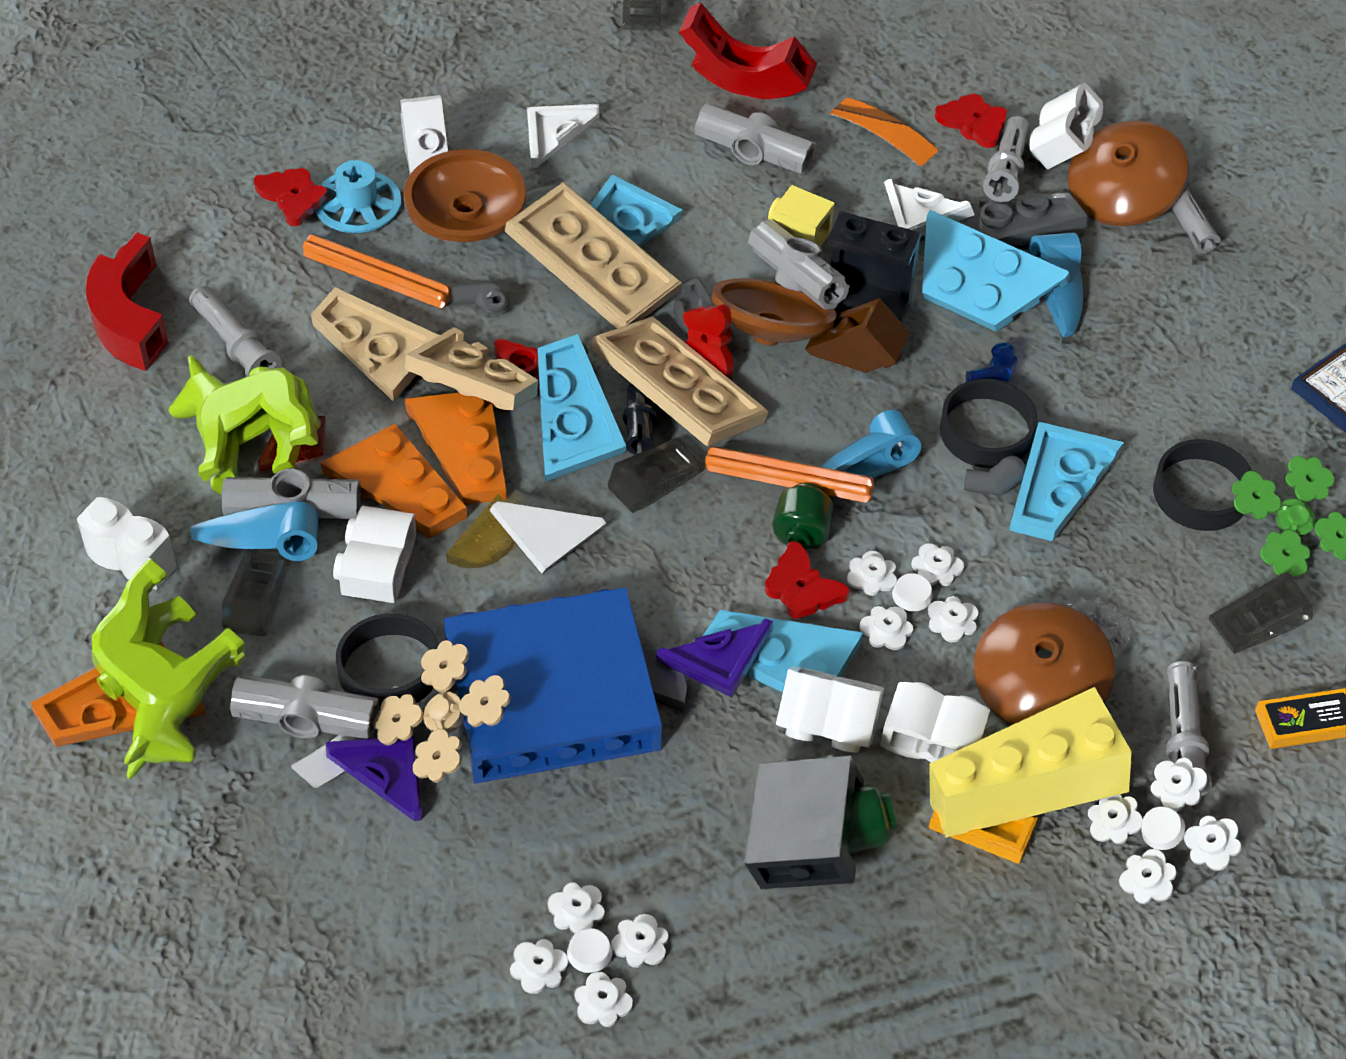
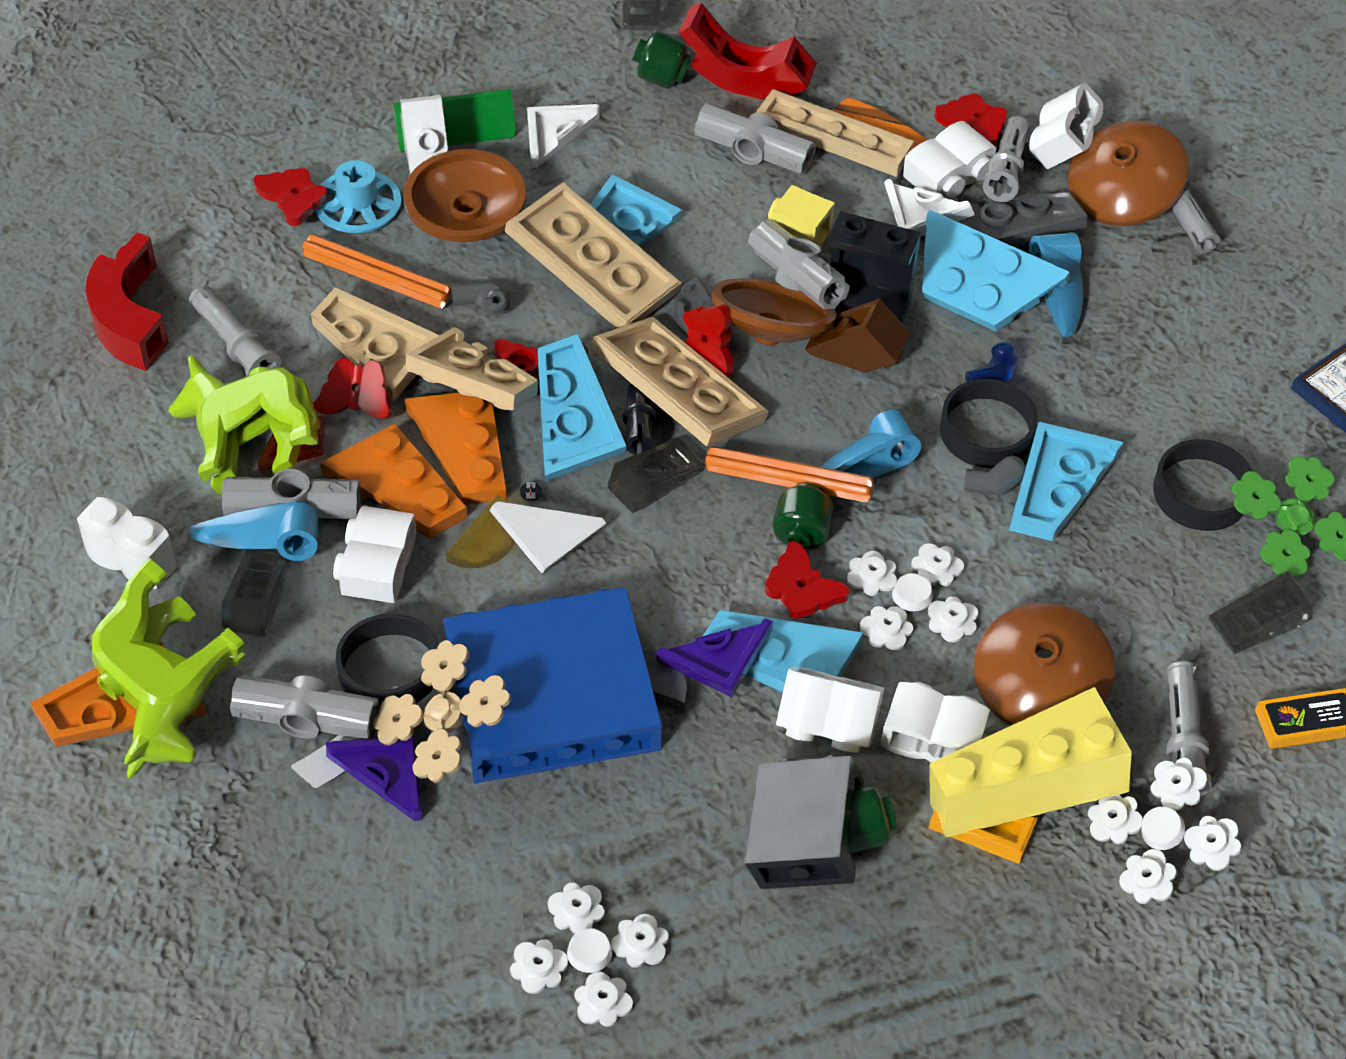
(340, 391): none -> red animal
(472, 117): none -> green slope
(530, 491): none -> black piece
(662, 59): none -> dark green head
(838, 133): none -> tan plate
(949, 161): none -> white brick

